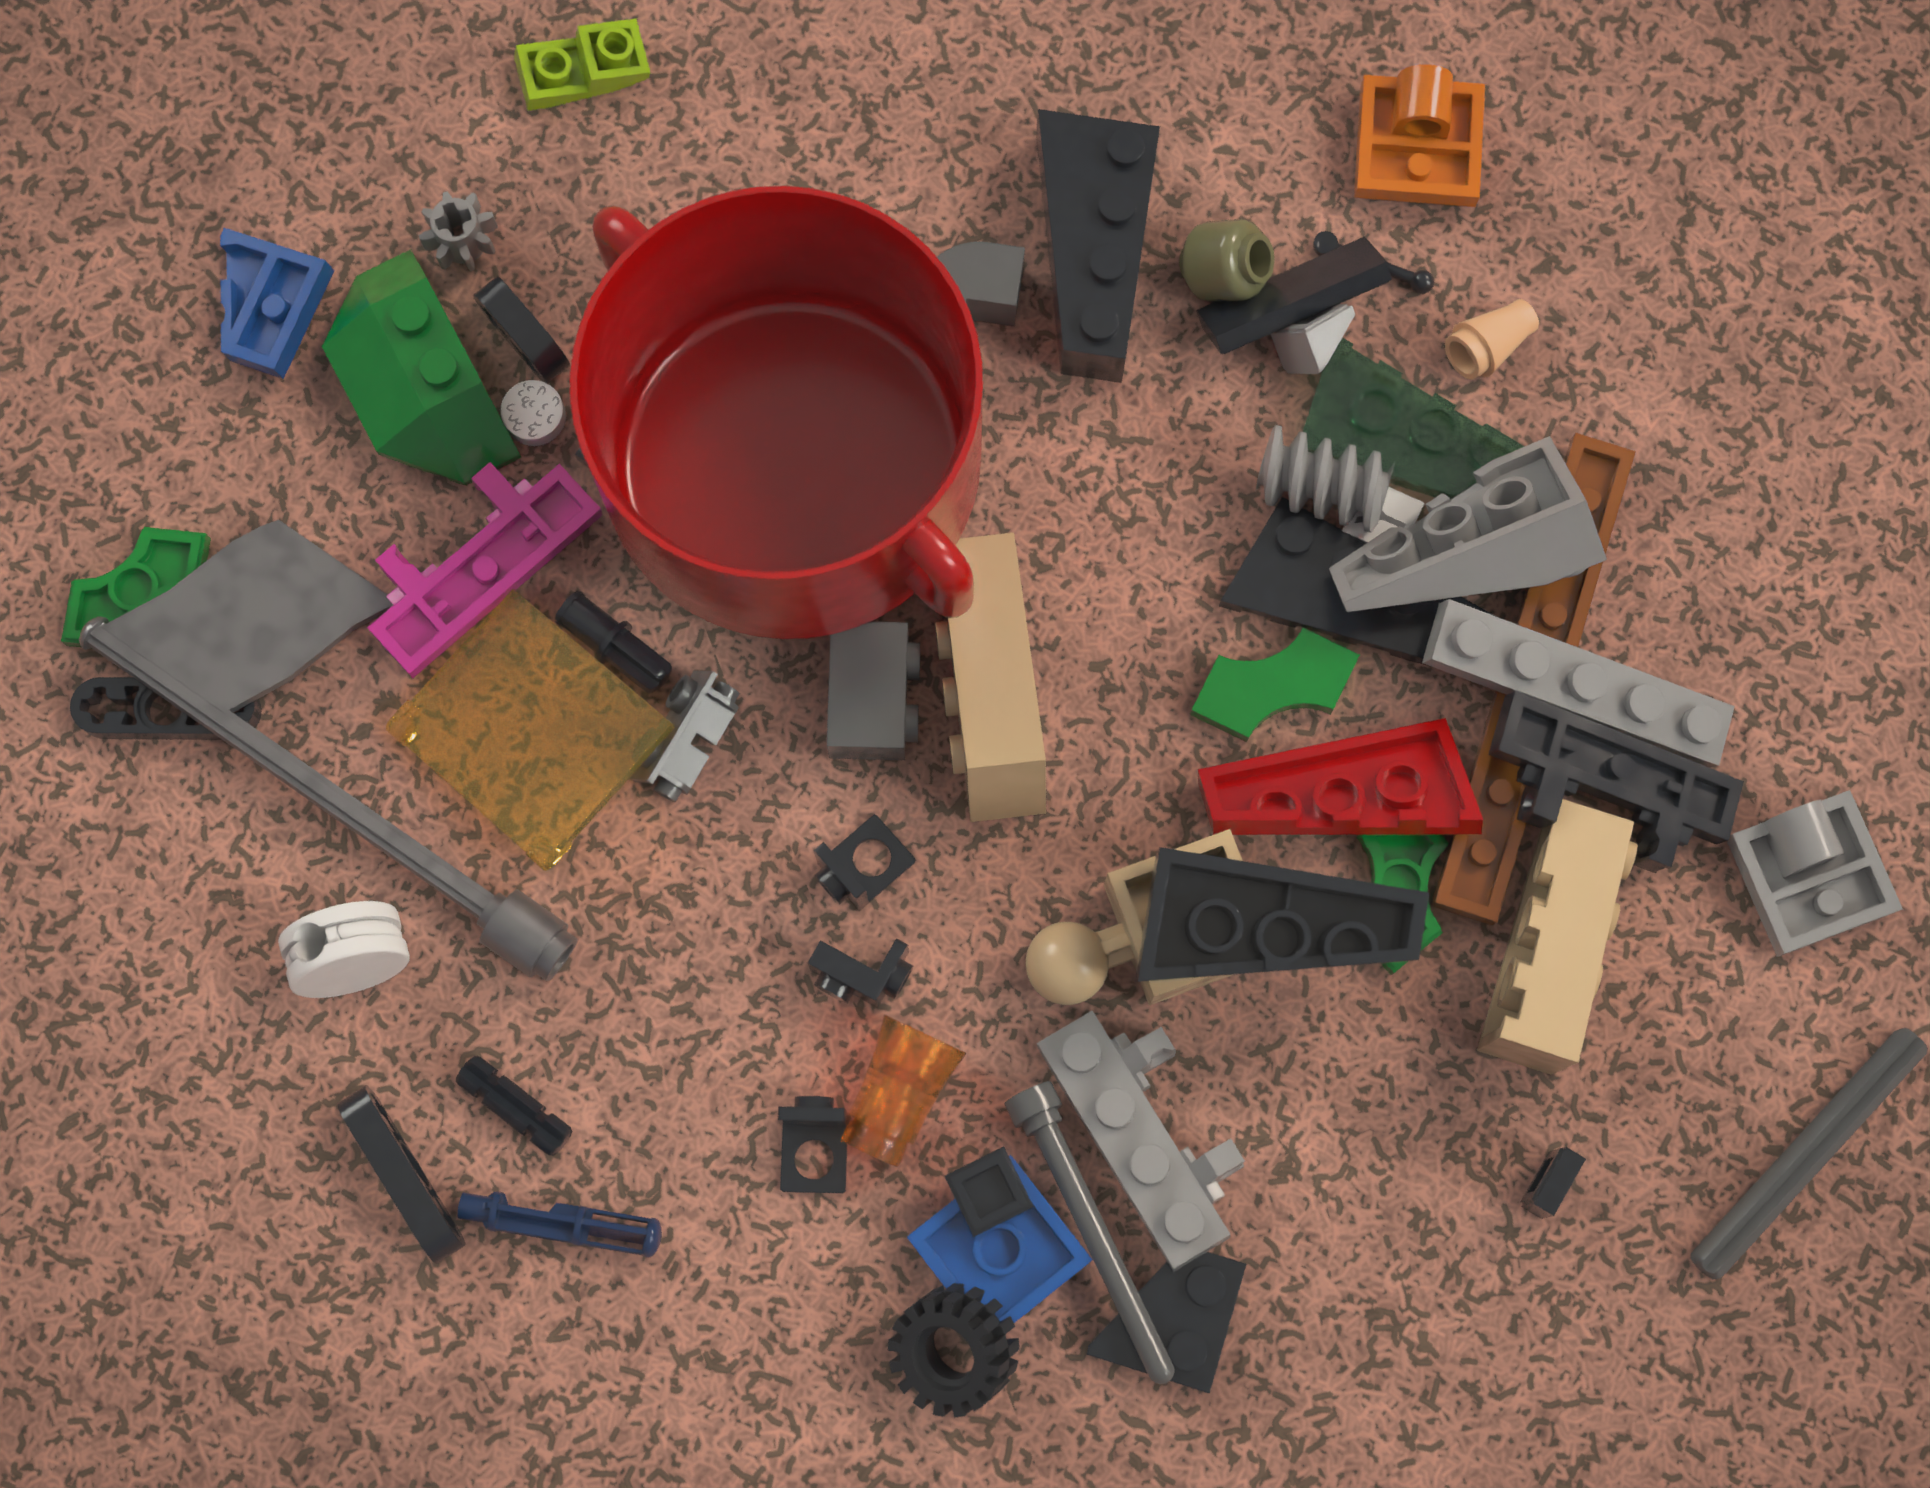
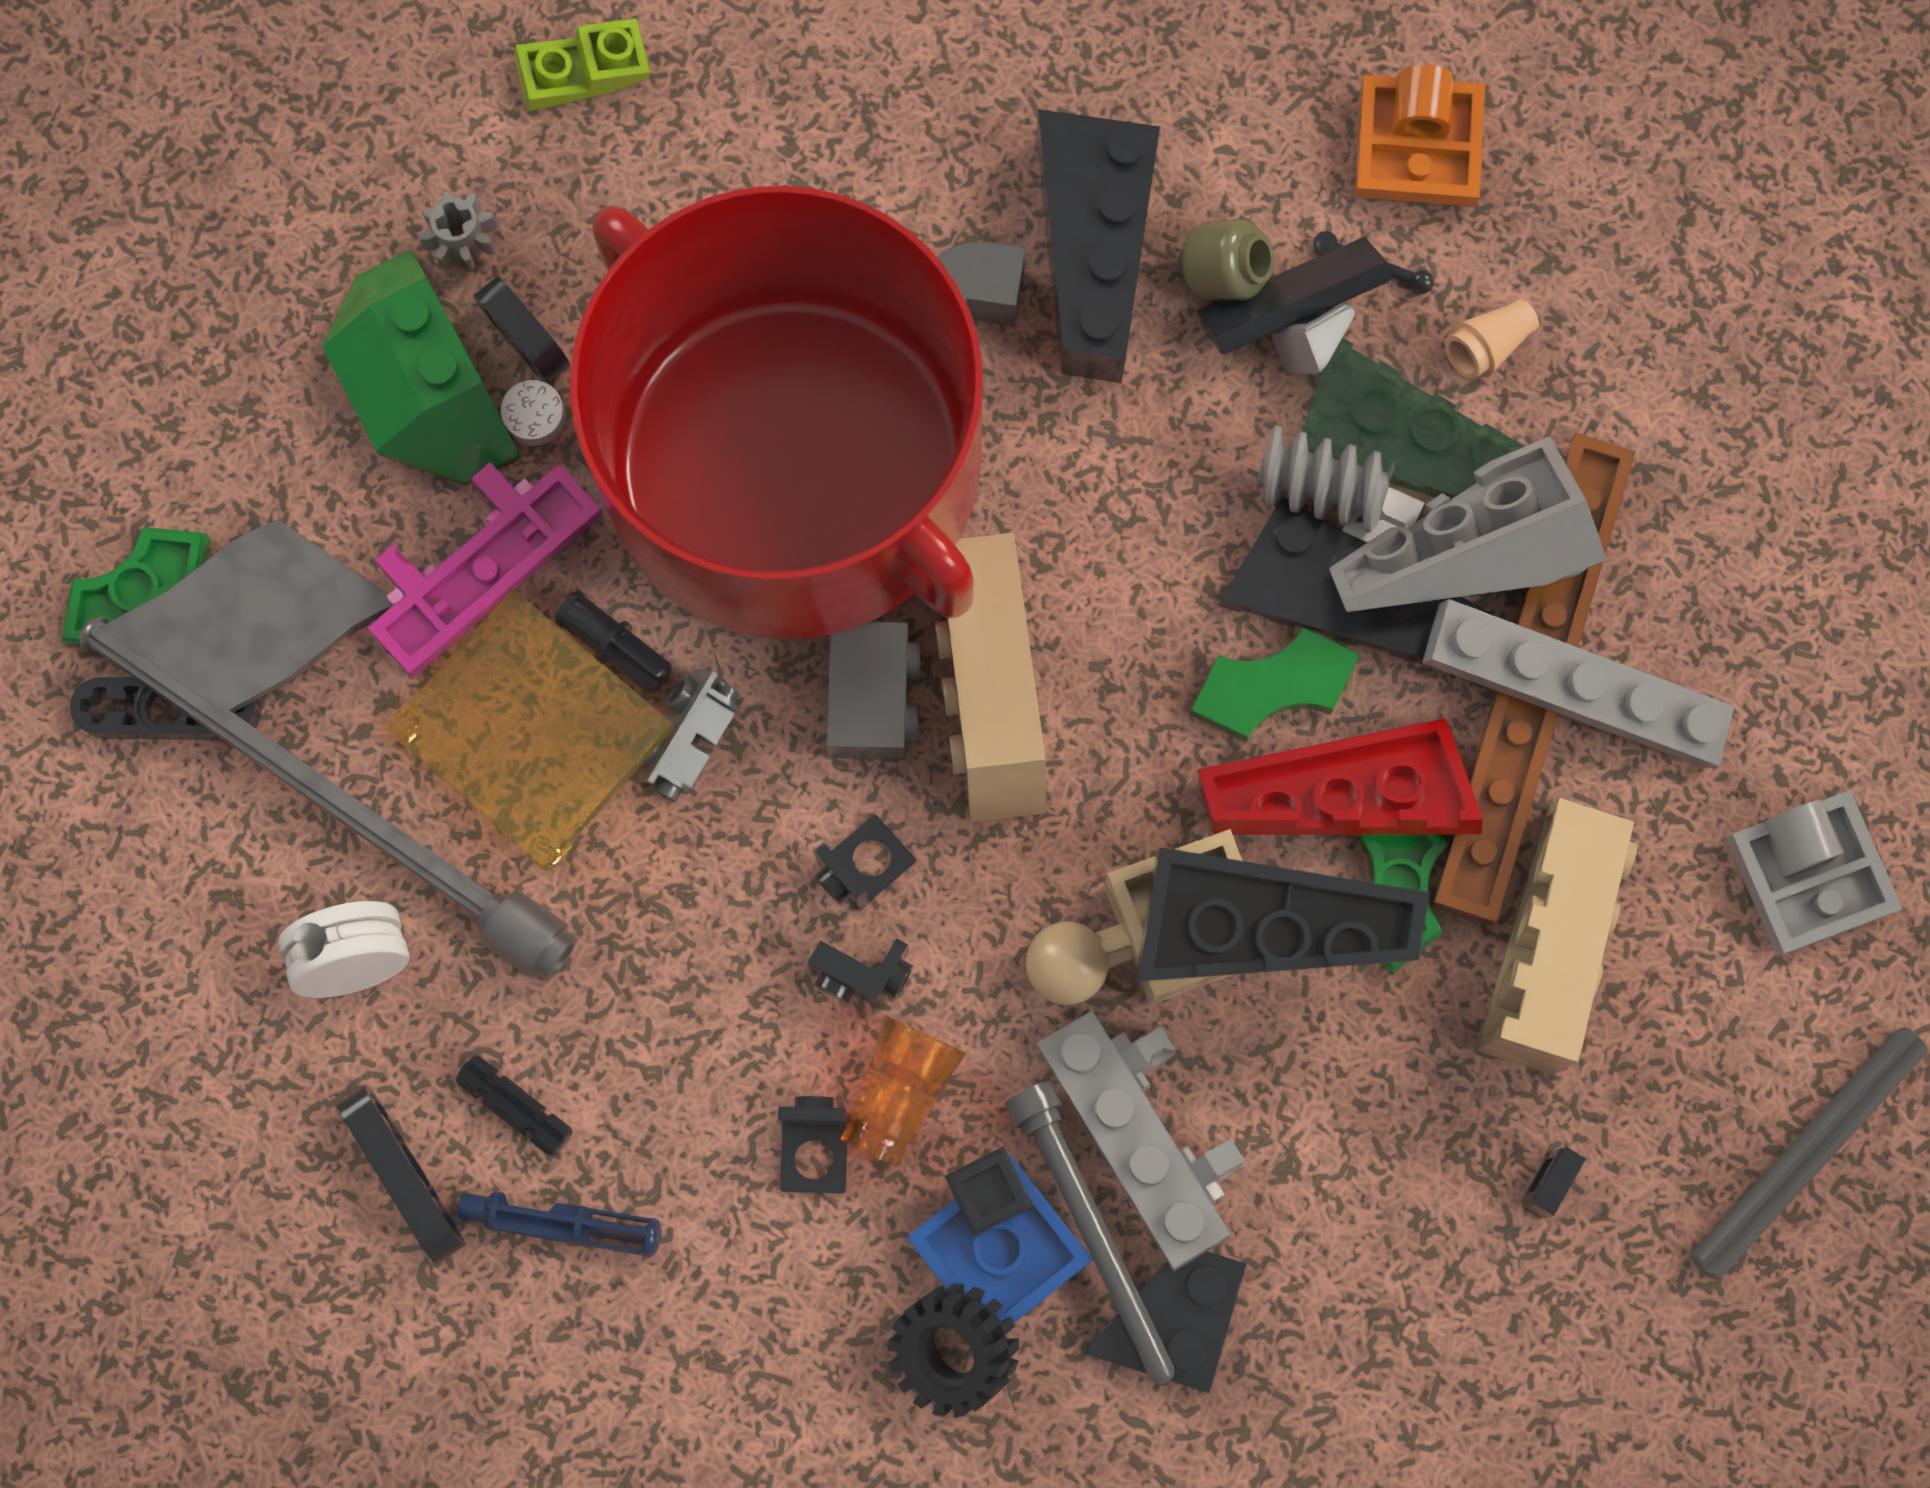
(267, 301): blue wing -> none
(1571, 753): black hinge -> none

